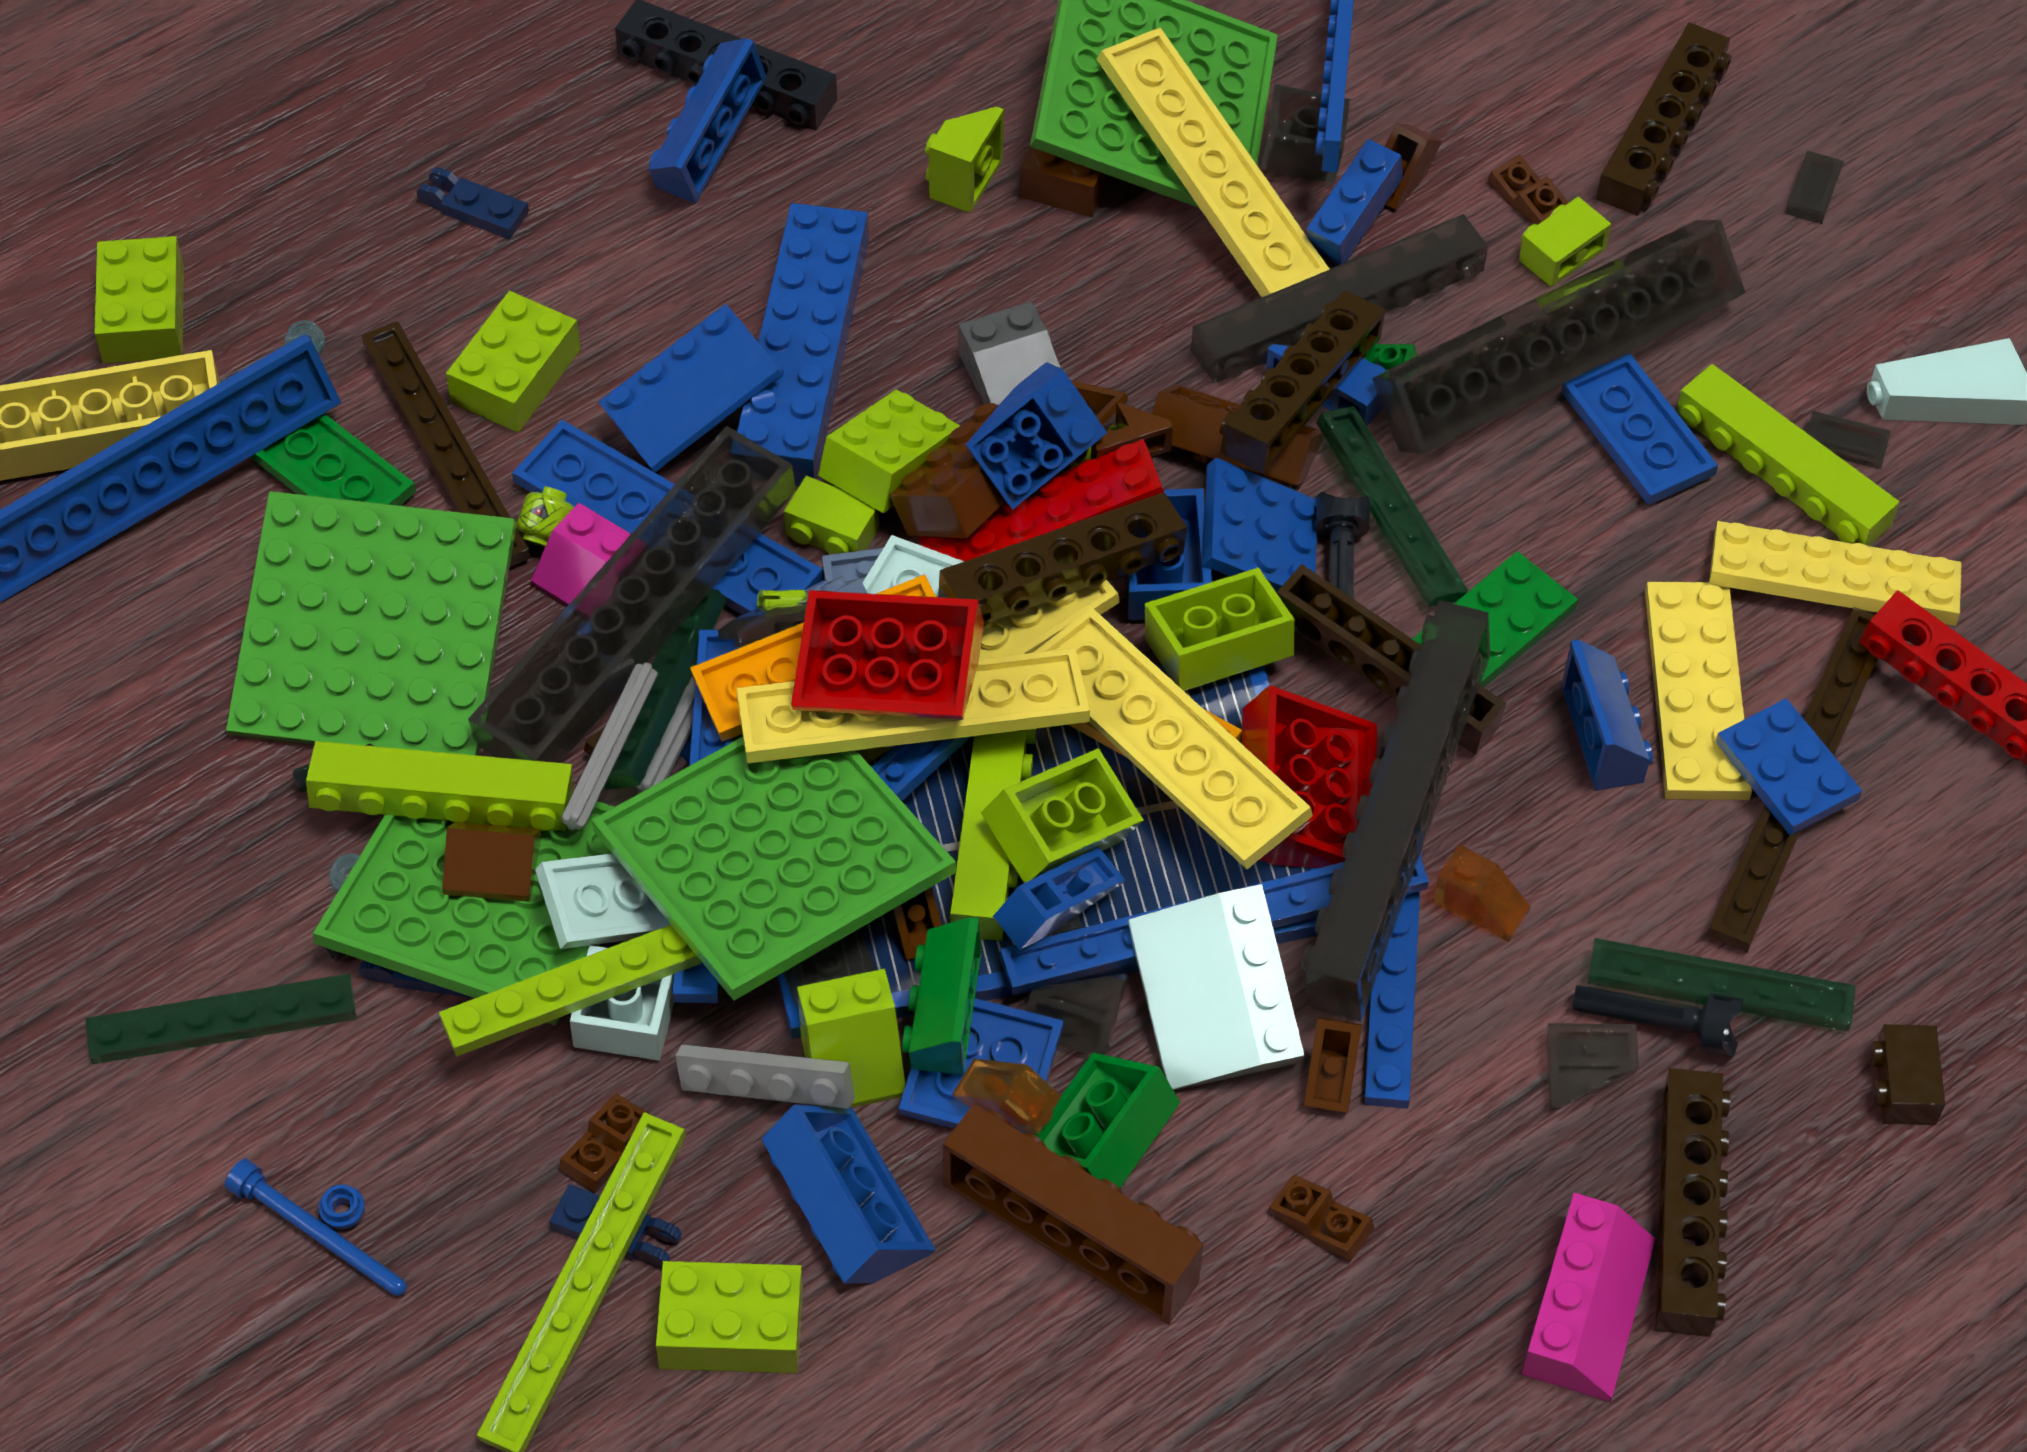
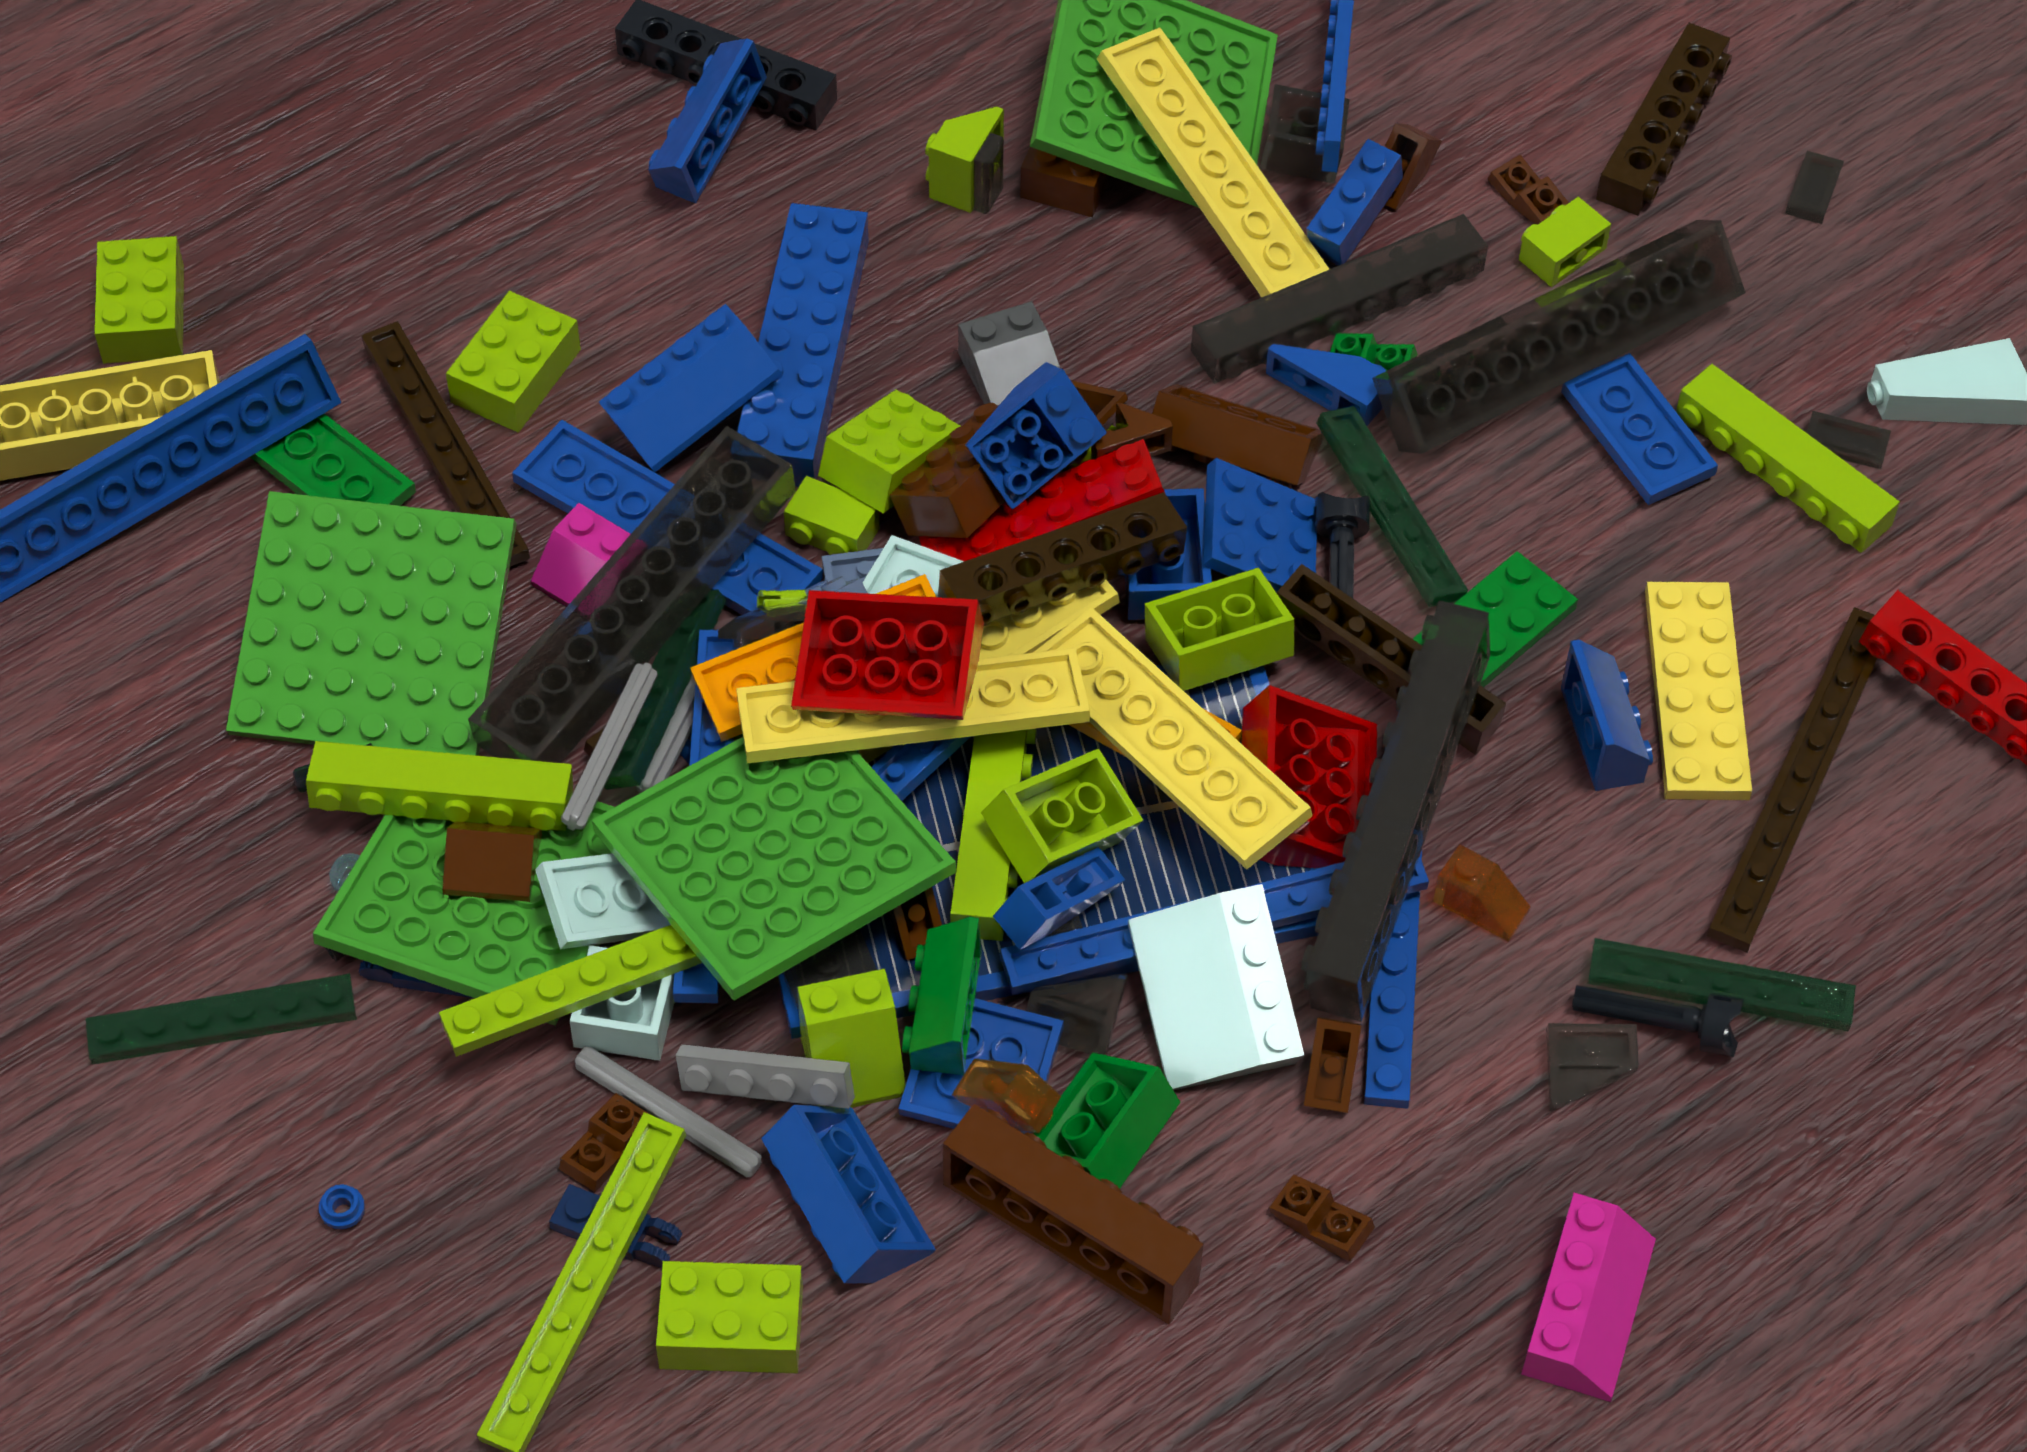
(247, 1181): blue piece -> none
(308, 328): clear light blue plate -> none
(473, 203): dark blue hinge -> none
(542, 514): lime head -> none
(660, 1105): none -> light grey axle
(988, 173): none -> clear smoke tile
(1301, 381): dark brown brick -> none
(1679, 1306): dark brown brick -> none
(1788, 766): blue plate -> none
(1832, 570): light yellow plate -> none
(1908, 1074): dark brown brick -> none

